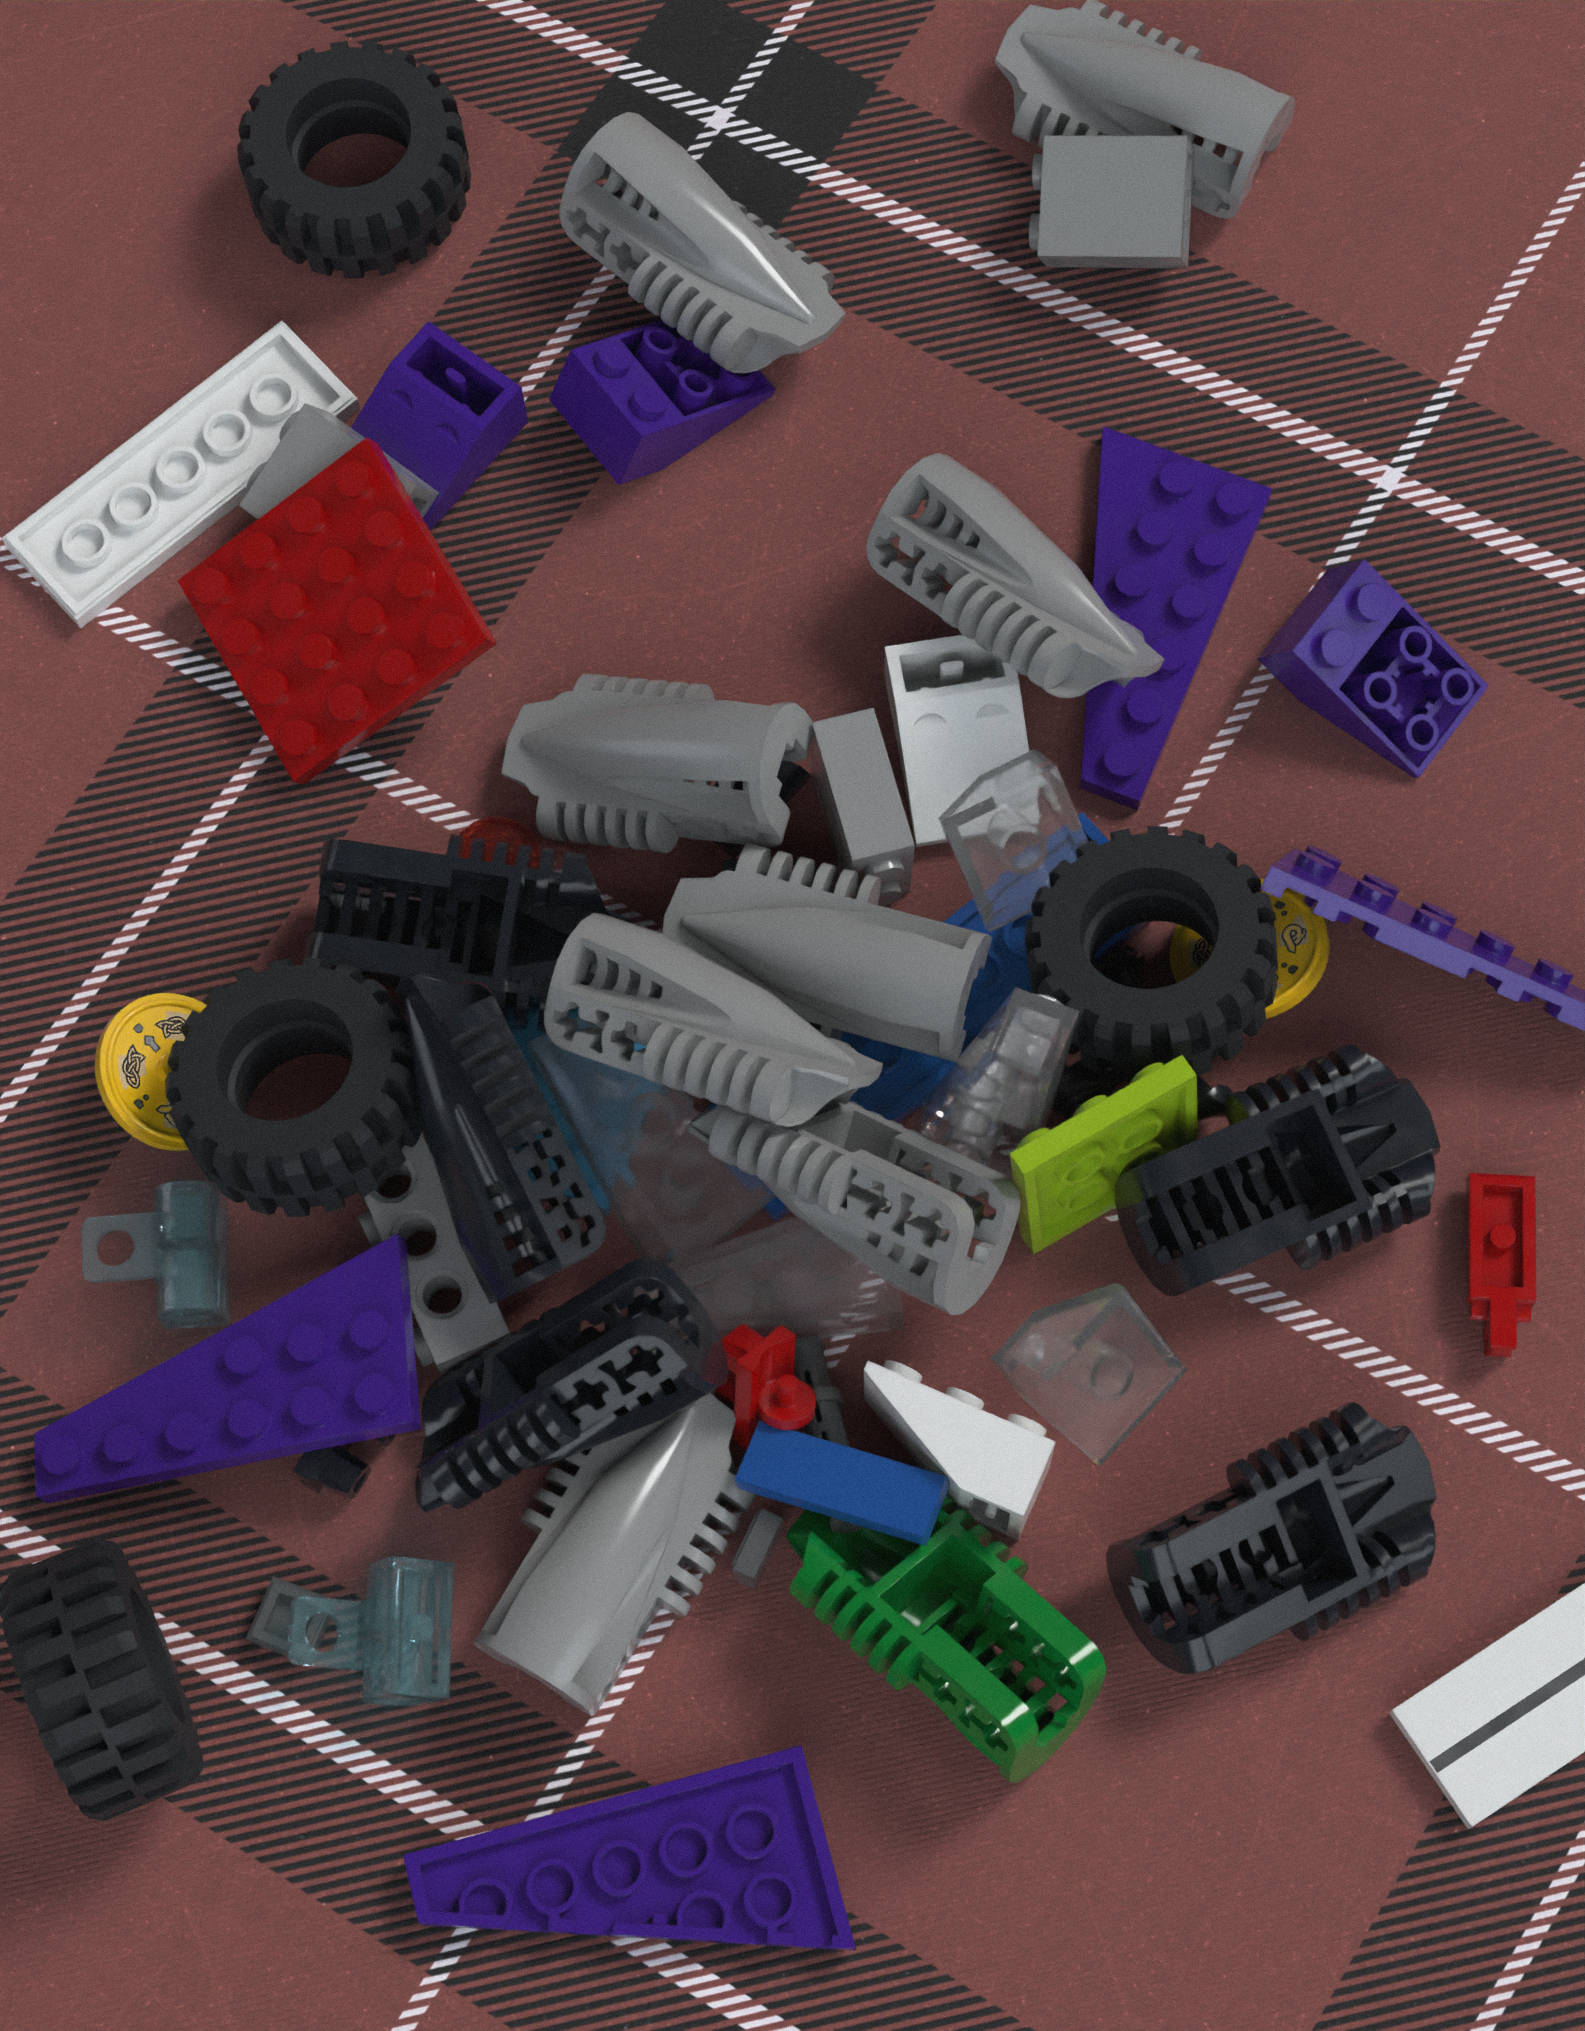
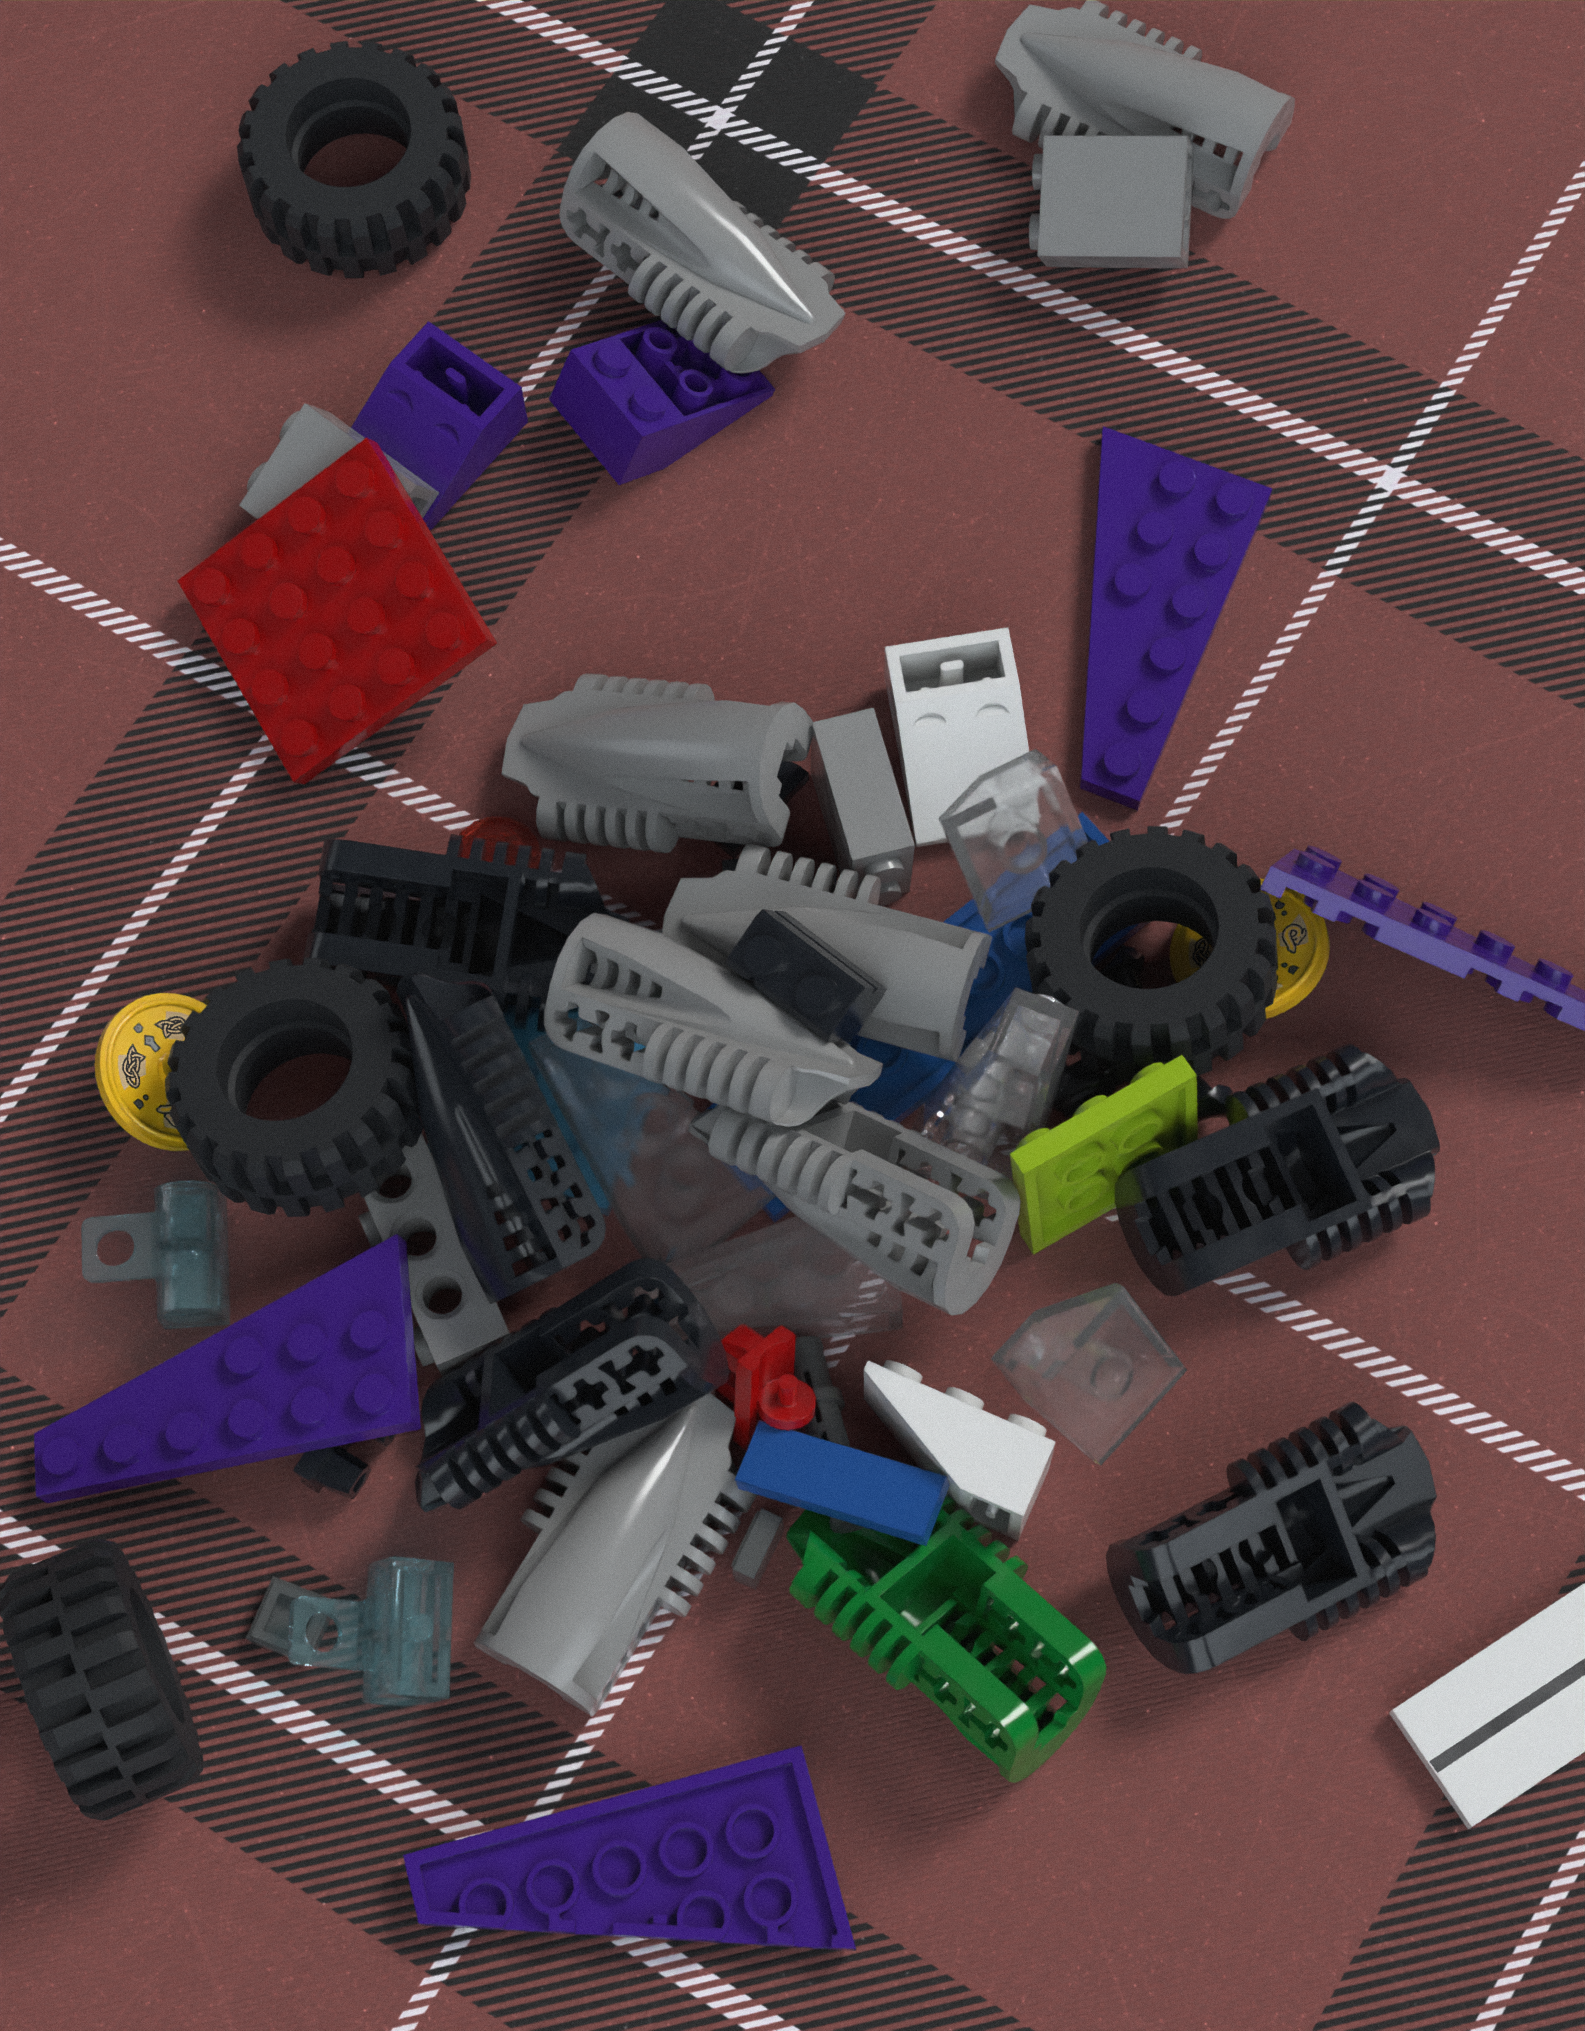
(172, 476): white tile -> none
(805, 976): none -> black brick
(1007, 580): light grey connector -> none
(1373, 667): dark purple slope -> none
(1500, 1256): red hinge -> none

